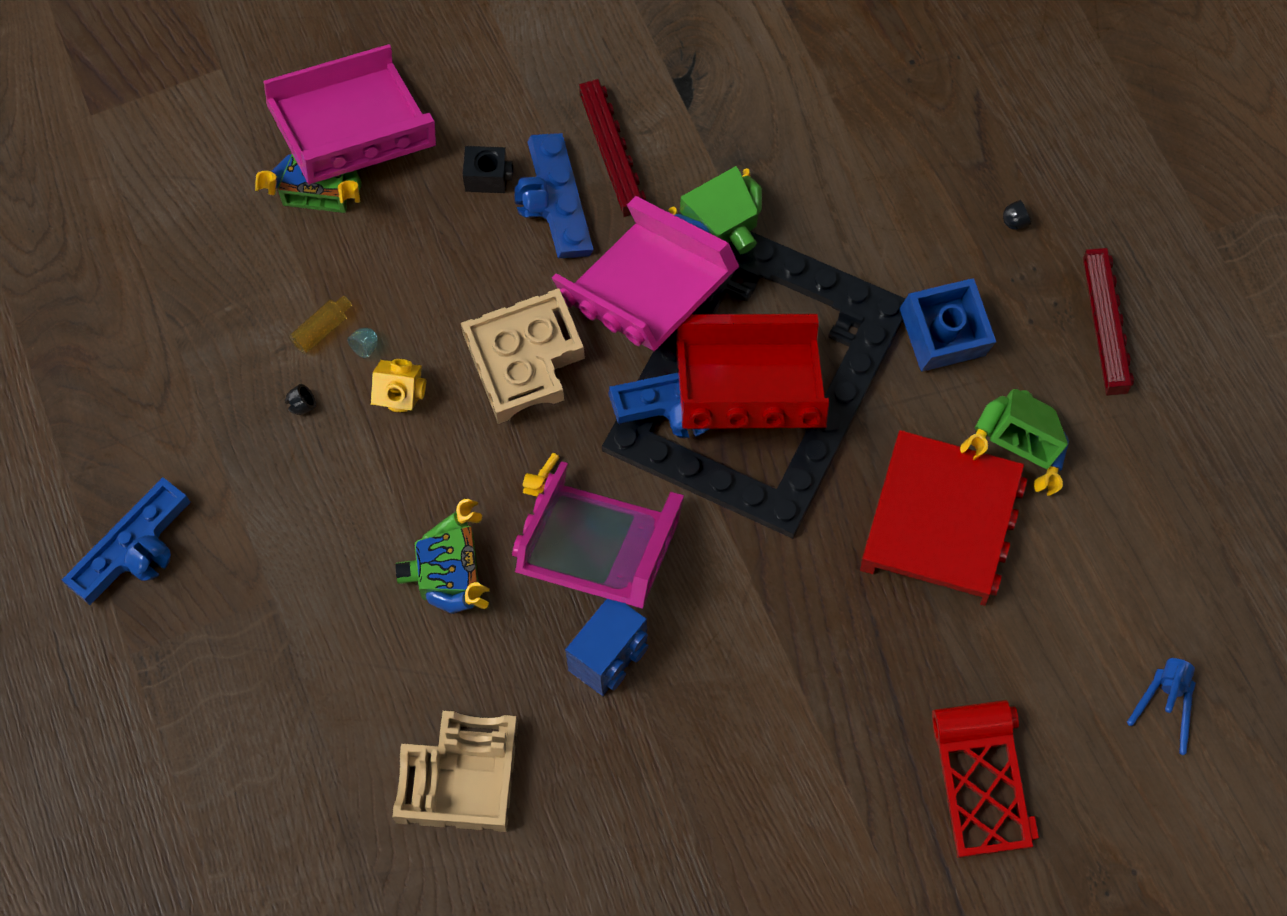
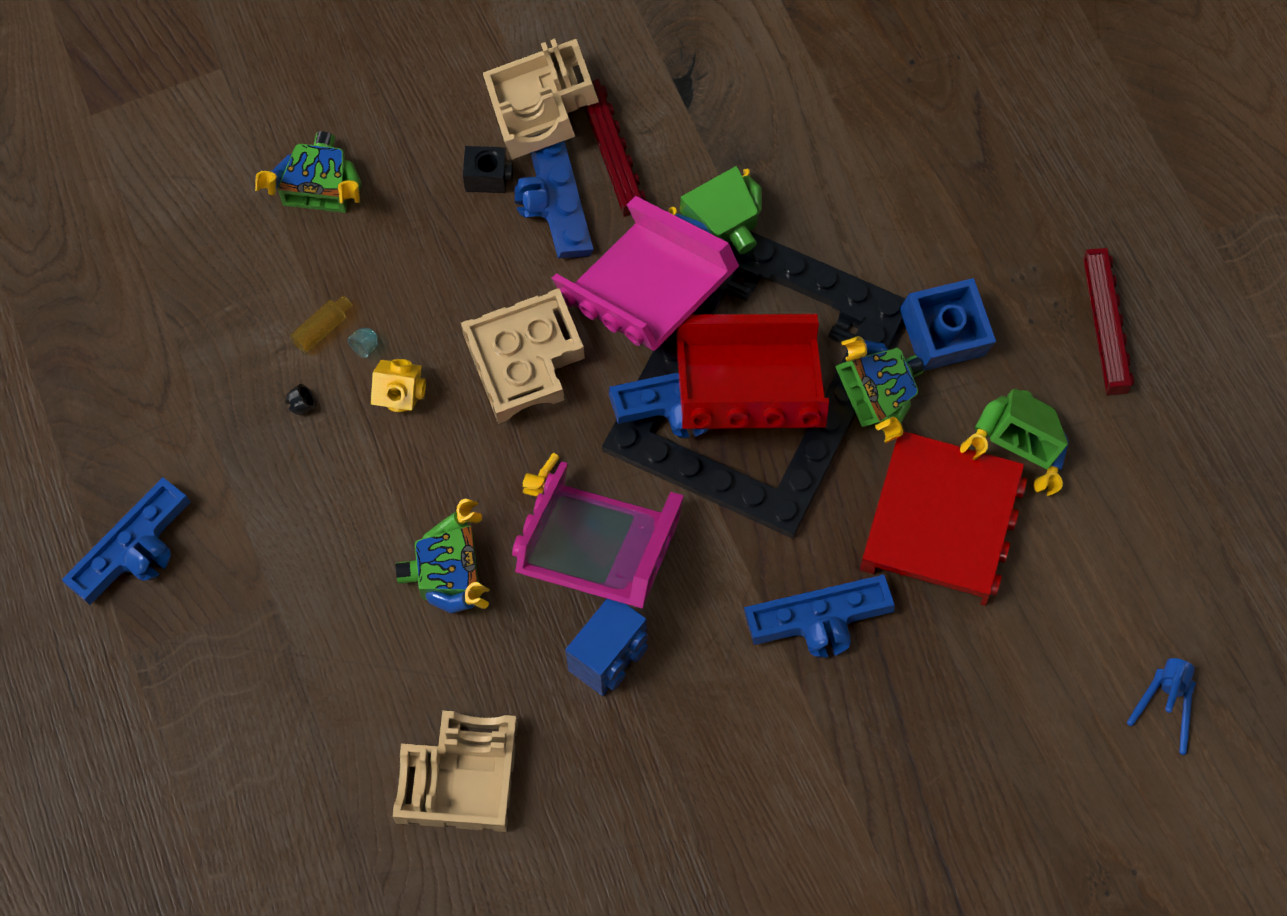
(348, 114): dark pink panel -> none
(537, 95): none -> tan piece
(820, 614): none -> blue plate
(879, 384): none -> torso
(975, 728): red piece -> none
(1016, 216): black hinge -> none

